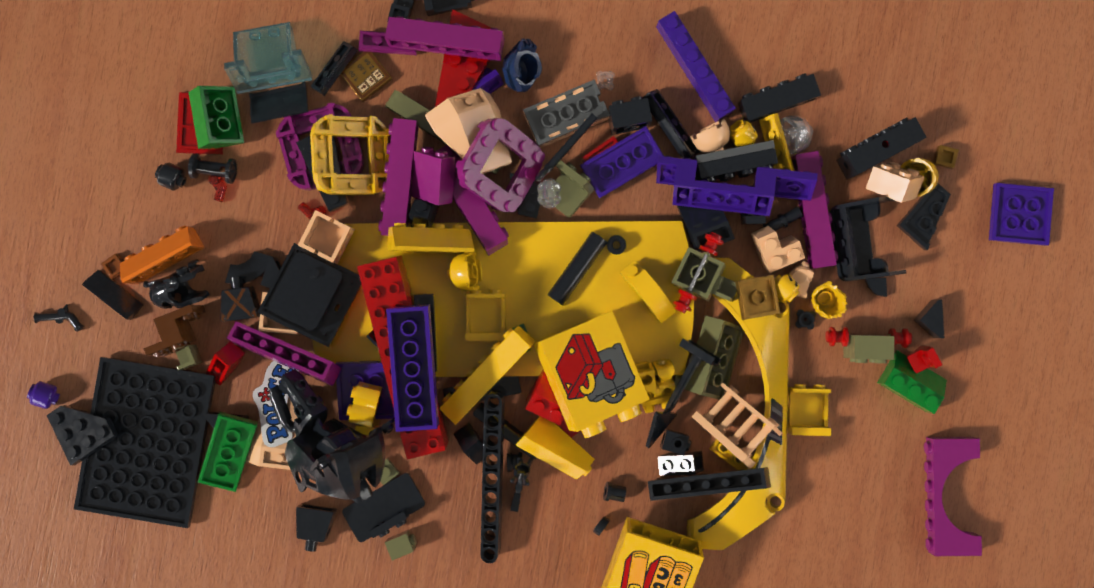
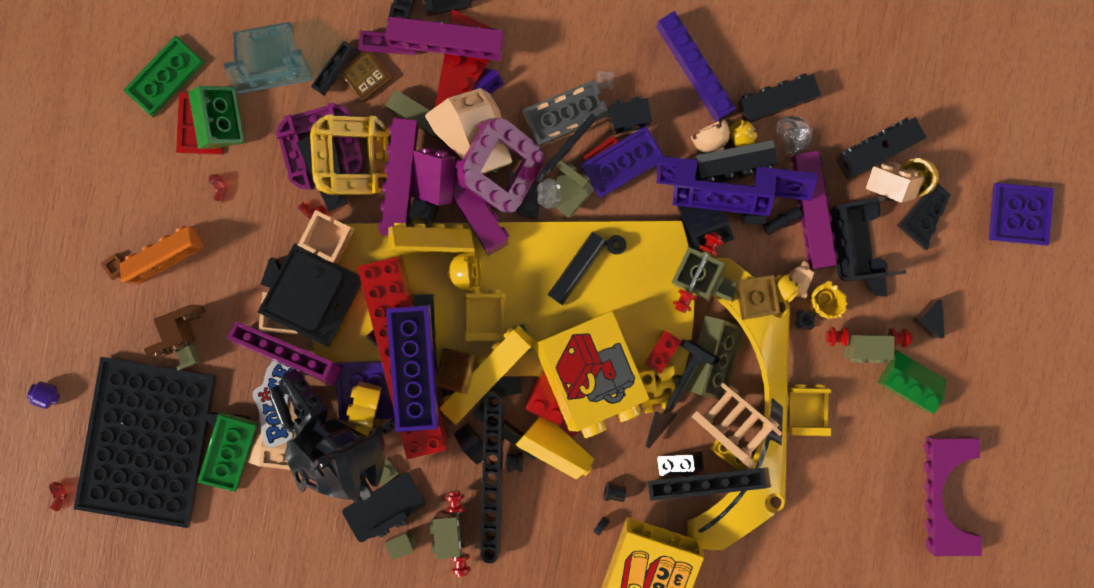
(59, 317): black piece -> none
(59, 495): none -> clear red arm
(80, 432): black plate -> none
(113, 295): black slope -> none
(163, 290): black helmet -> none
(164, 76): none -> green tile
(170, 176): black head -> none
(197, 166): black hose -> none
(225, 362): red slope -> none
(239, 301): black torso -> none
(250, 269): black tile -> none
(278, 103): black piece -> none
(313, 524): black torso -> none
(448, 534): none -> olive brick
(455, 370): none -> pearl gold tile
(521, 473): black piece -> none
(522, 66): dark blue helmet -> none
(648, 291): yellow arch -> none
(662, 351): none -> red bracket
(671, 125): black brick -> none
(675, 442): black brick -> none
(773, 130): yellow tile -> none
(774, 252): light nougat brick -> none
(924, 358): red slope -> none
(945, 157): pearl gold plate -> none

